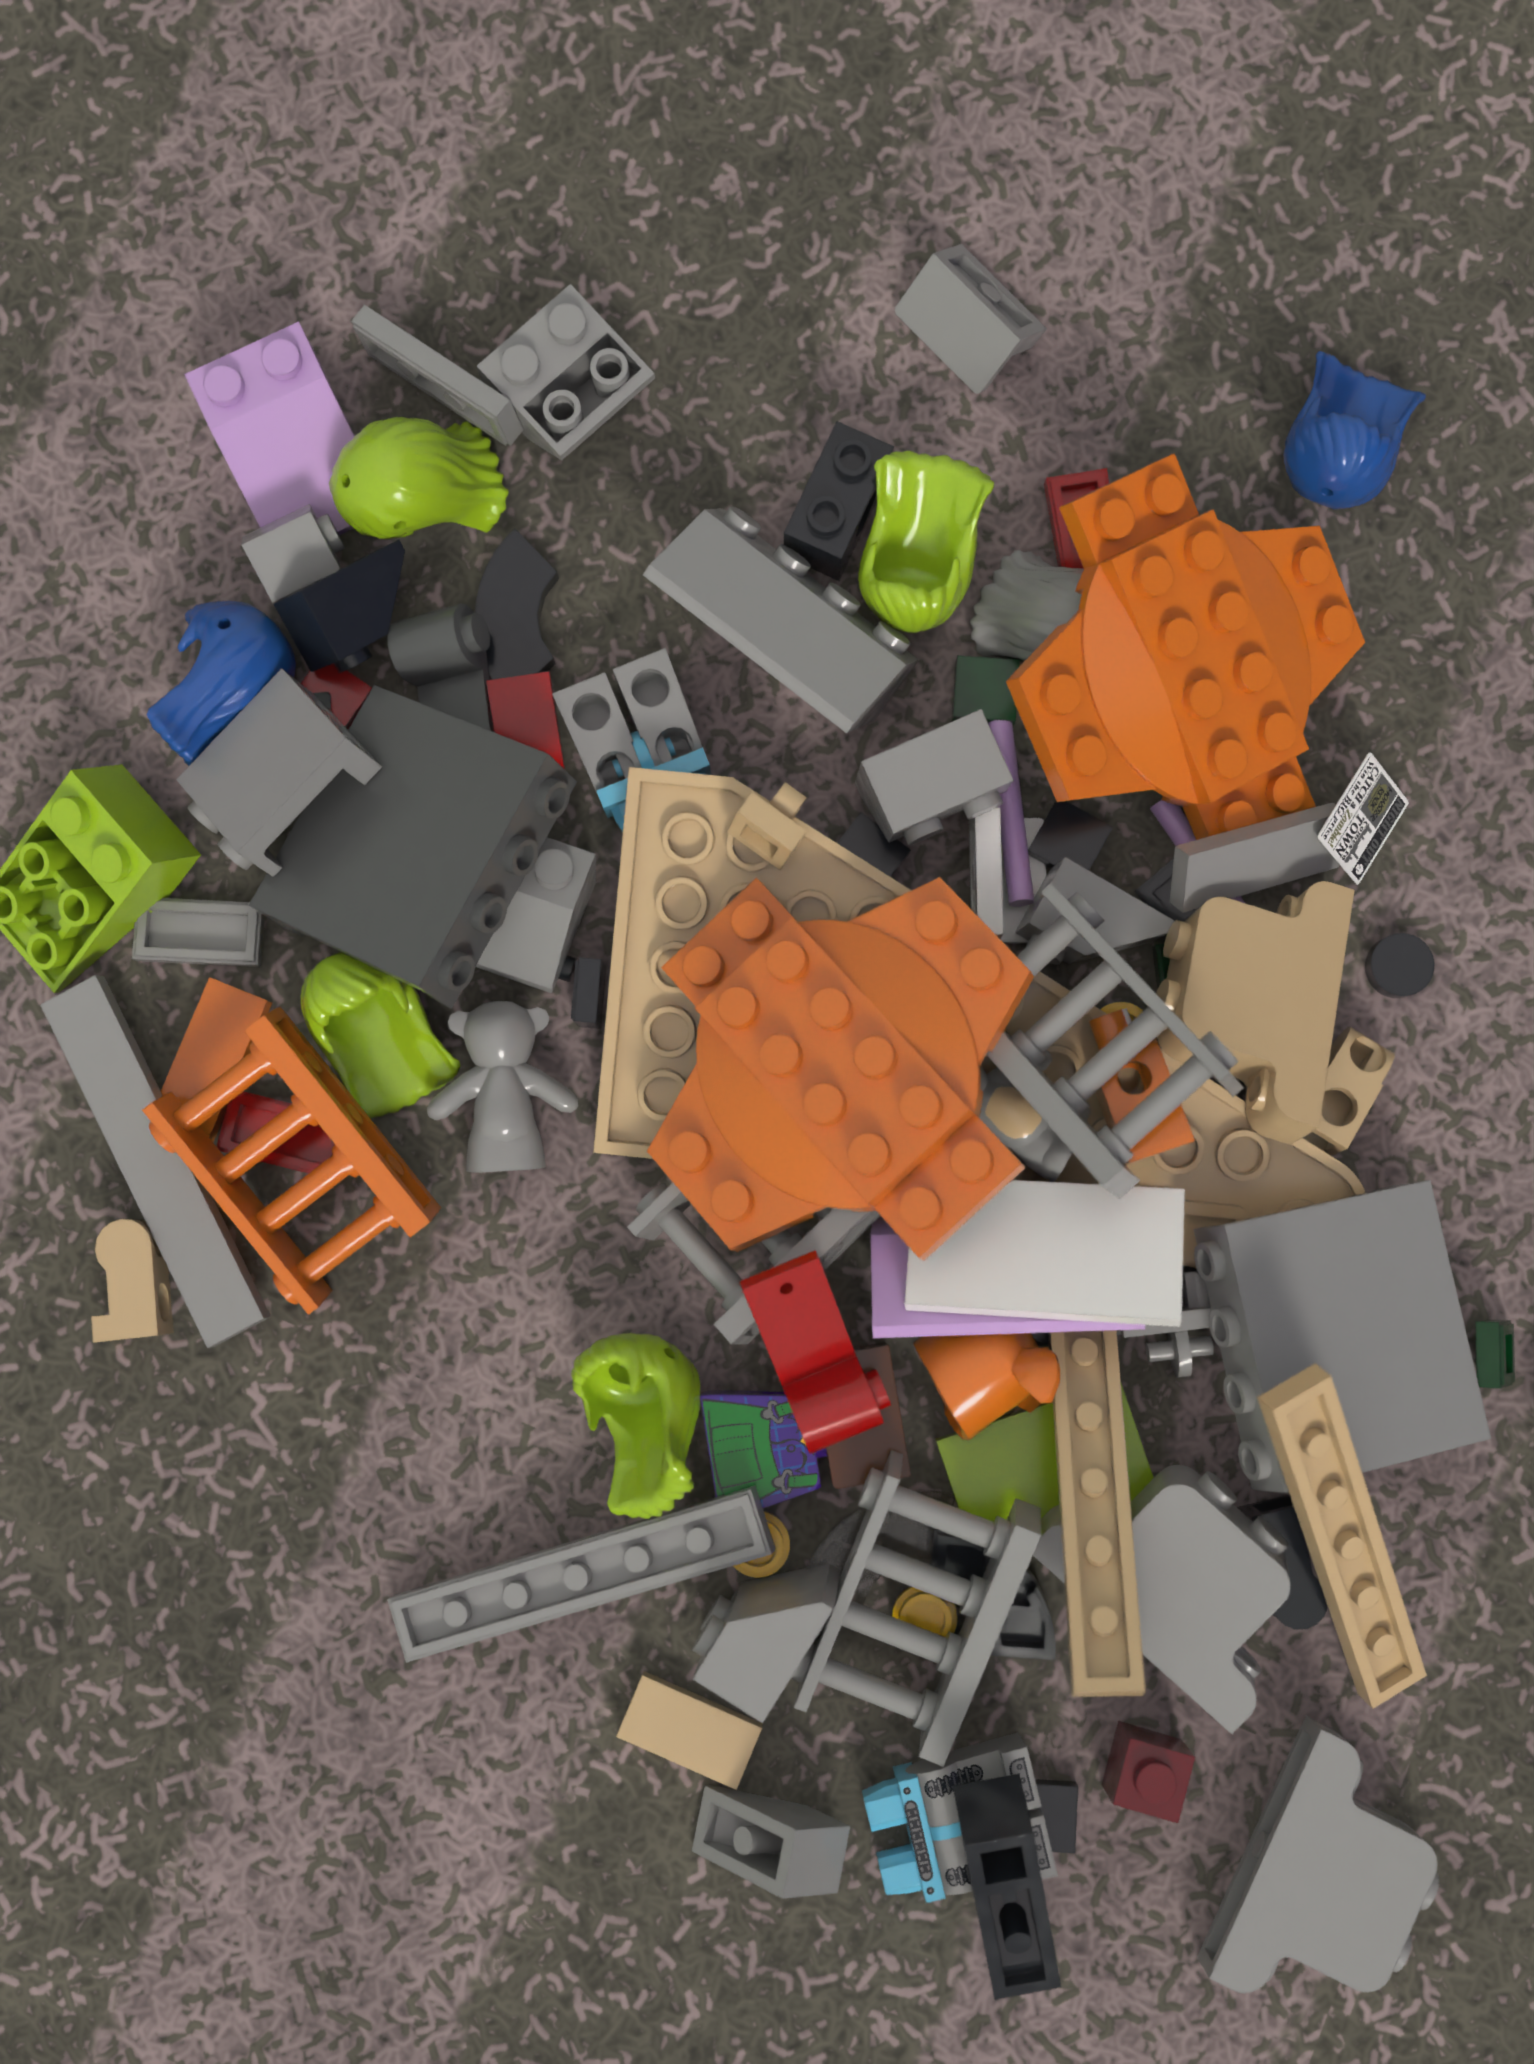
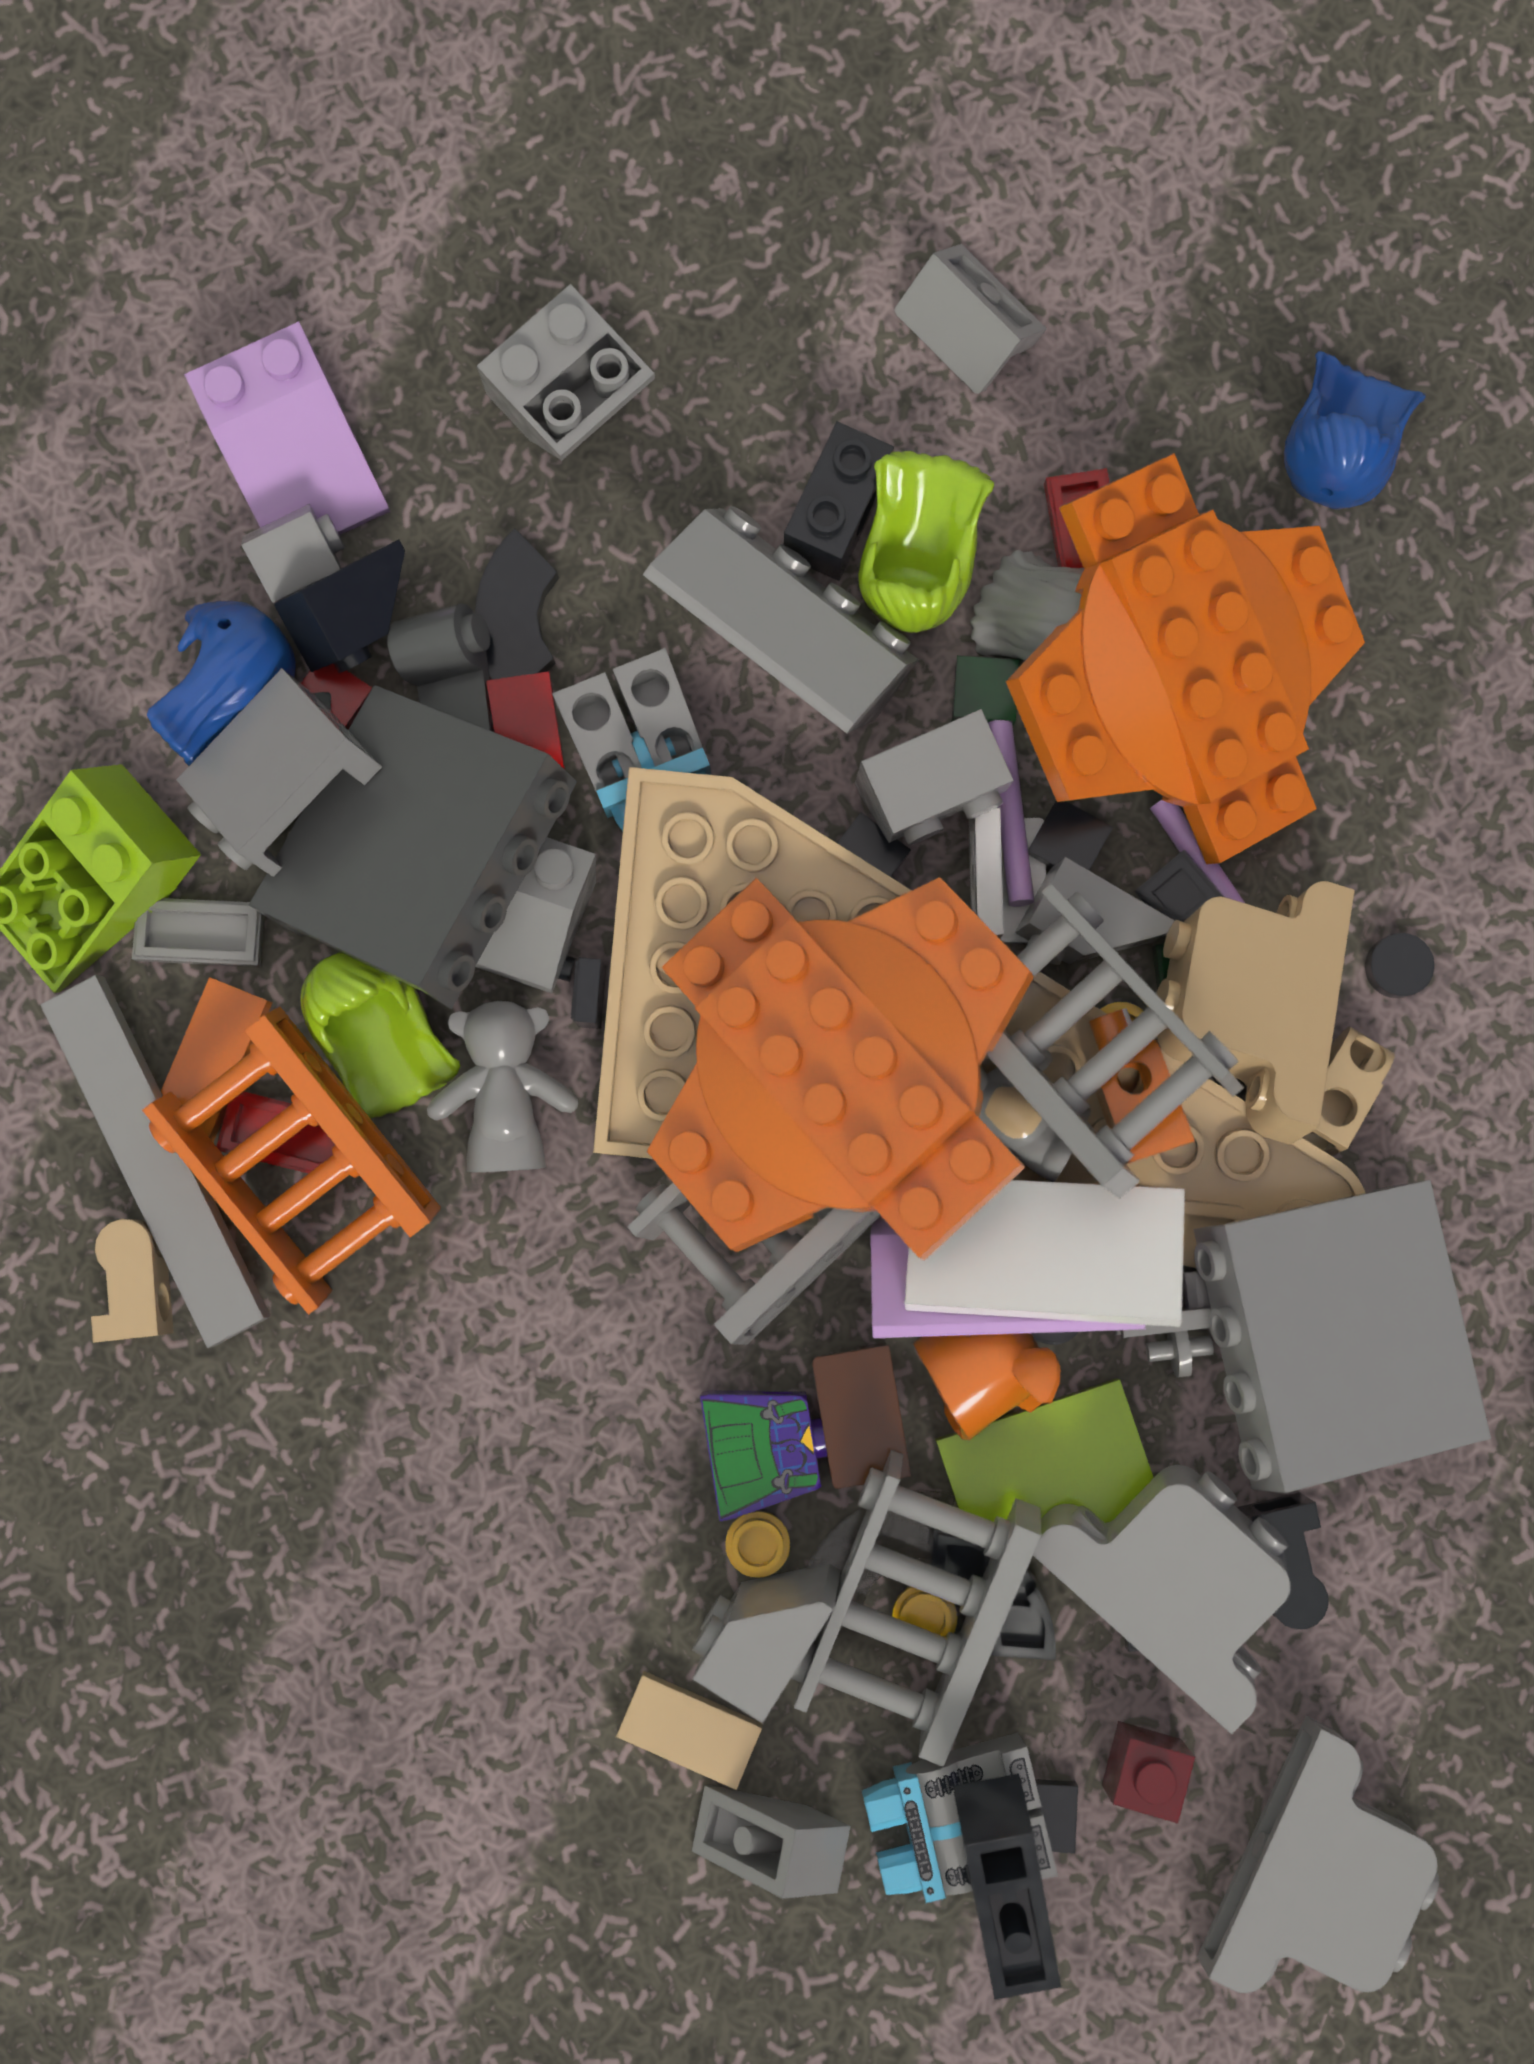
(417, 475): lime piece -> none
(437, 376): light grey tile -> none
(582, 1574): light grey tile -> none
(651, 1408): lime piece -> none
(769, 826): tan tile -> none
(814, 1353): red door -> none
(1096, 1517): tan plate -> none
(1250, 858): light grey tile -> none
(1342, 1533): tan plate -> none
(1363, 818): sticker -> none
(1495, 1353): dark green tile -> none

